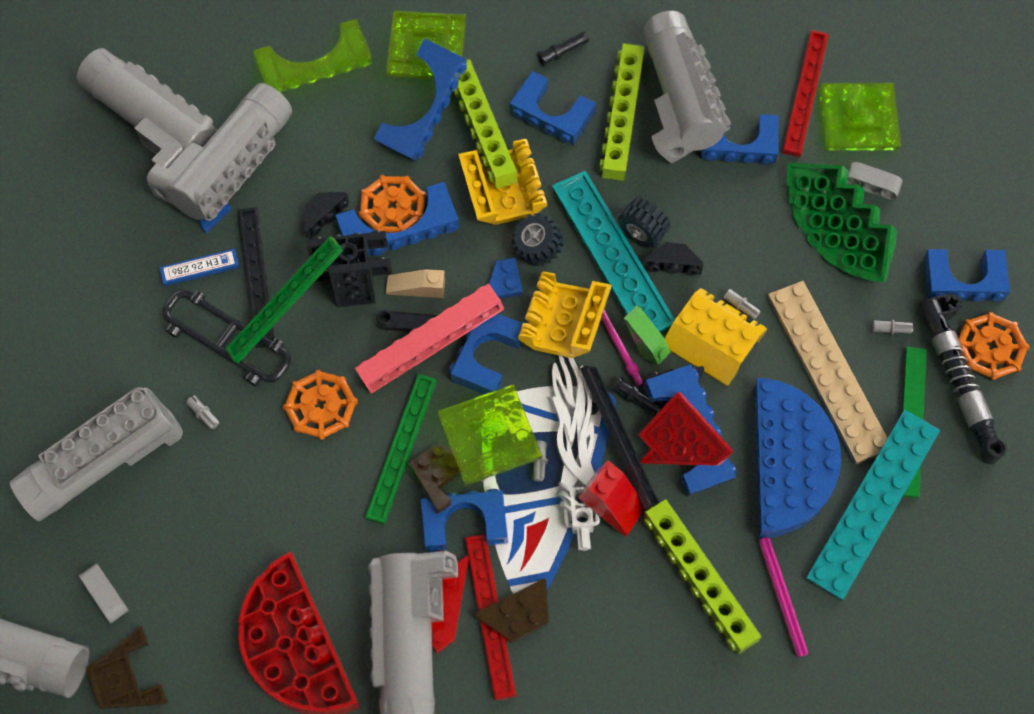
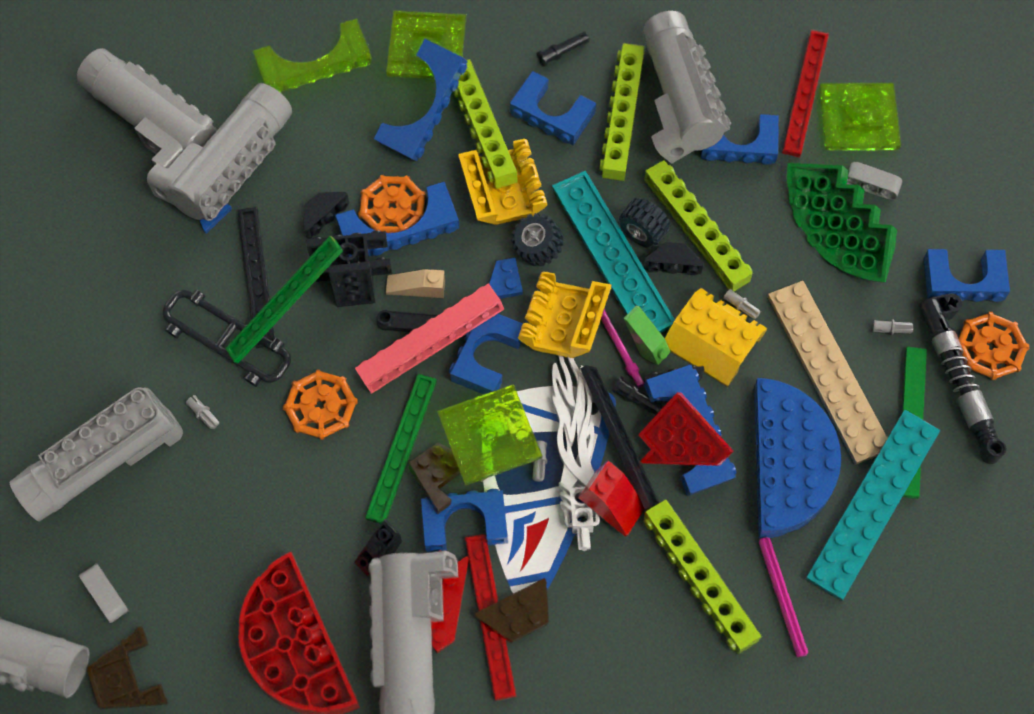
(199, 267): tile -> none
(383, 542): none -> black slope
(687, 221): none -> lime brick

